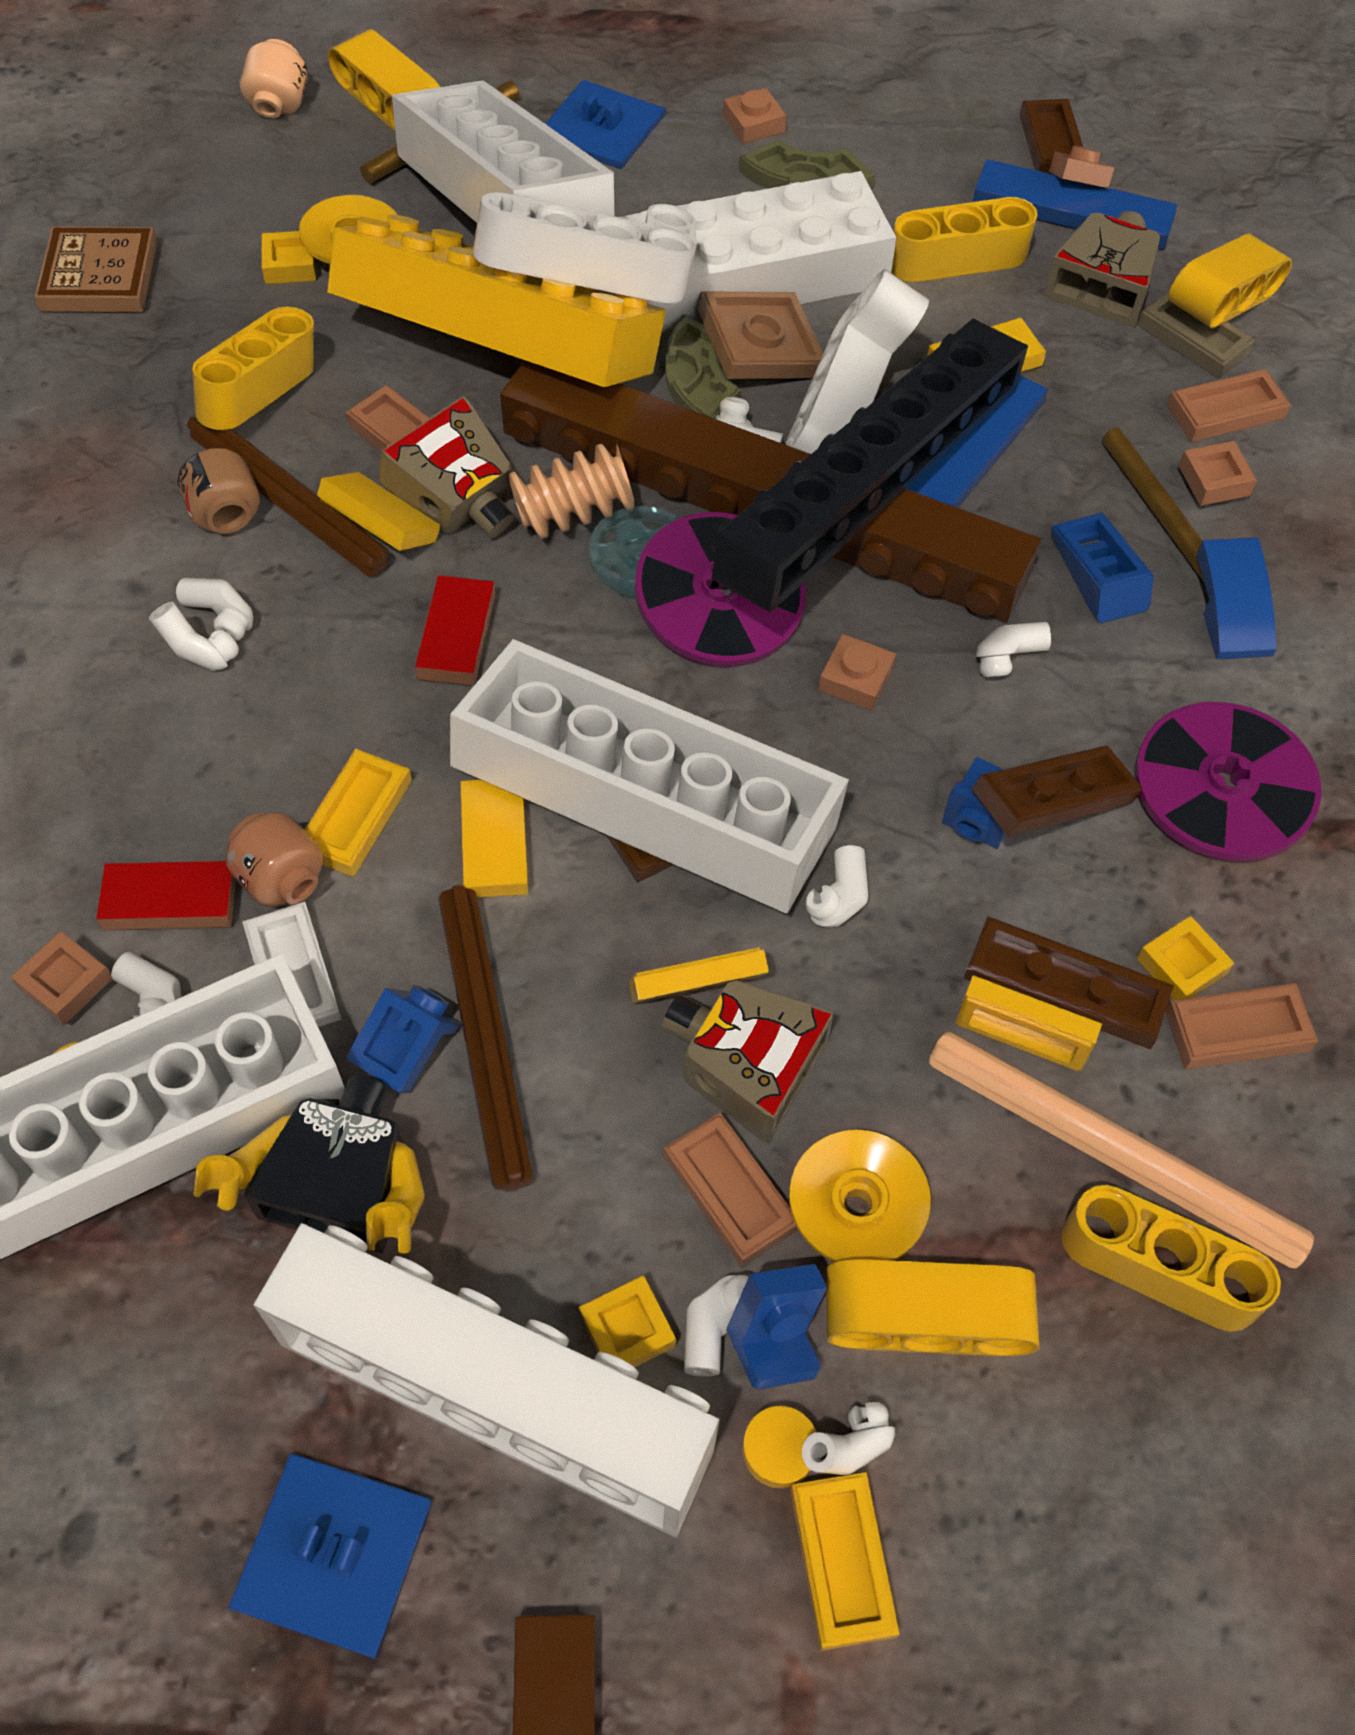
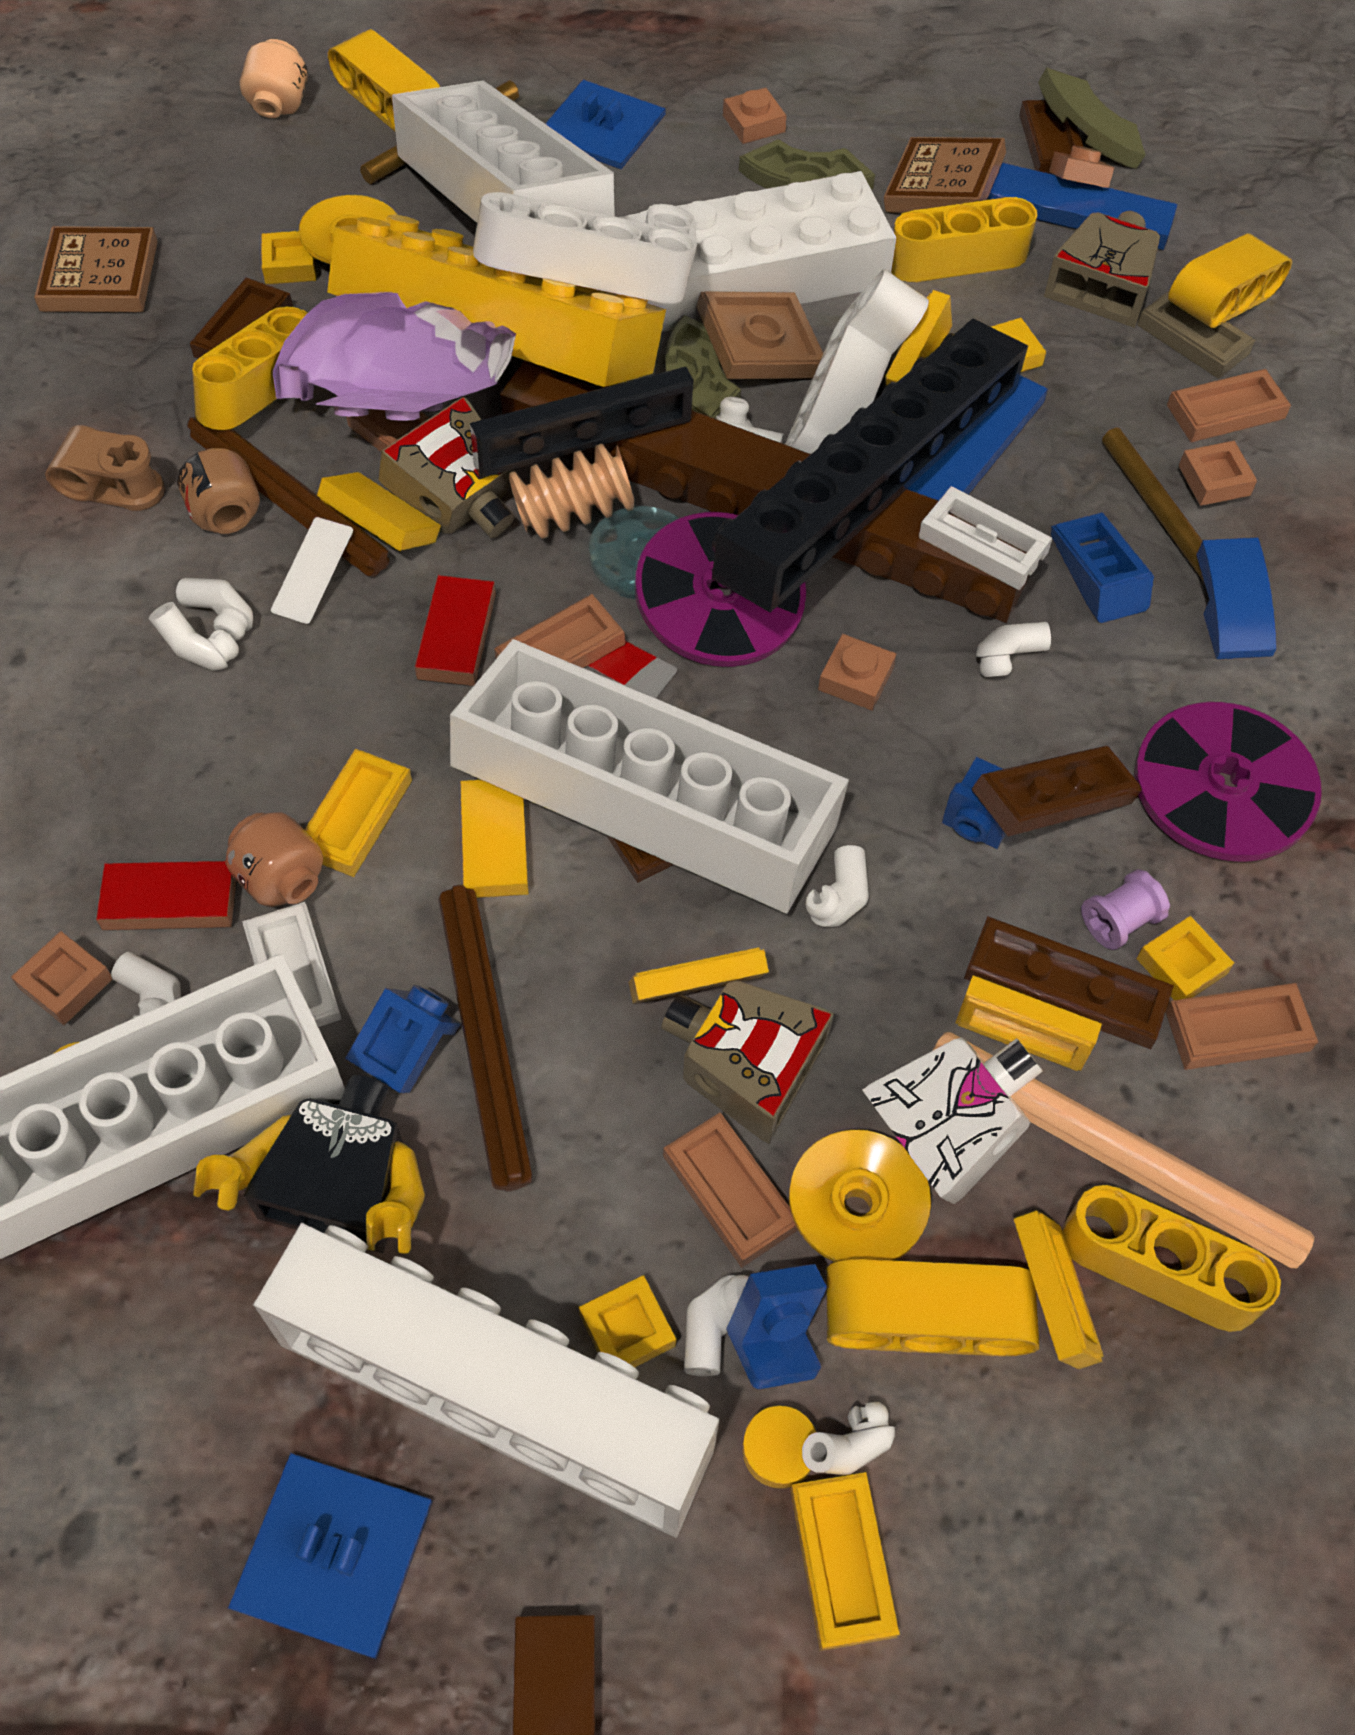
(105, 469): none -> medium nougat piece
(241, 308): none -> reddish brown tile
(312, 570): none -> white sticker
(389, 355): none -> lavender animal
(575, 634): none -> nougat tile
(581, 421): none -> black tile
(636, 669): none -> sticker
(925, 337): none -> yellow tile
(944, 172): none -> medium nougat tile
(956, 1111): none -> white torso
(980, 544): none -> white tile
(1059, 1290): none -> yellow tile
(1107, 132): none -> olive tile
(1125, 909): none -> lavender bush

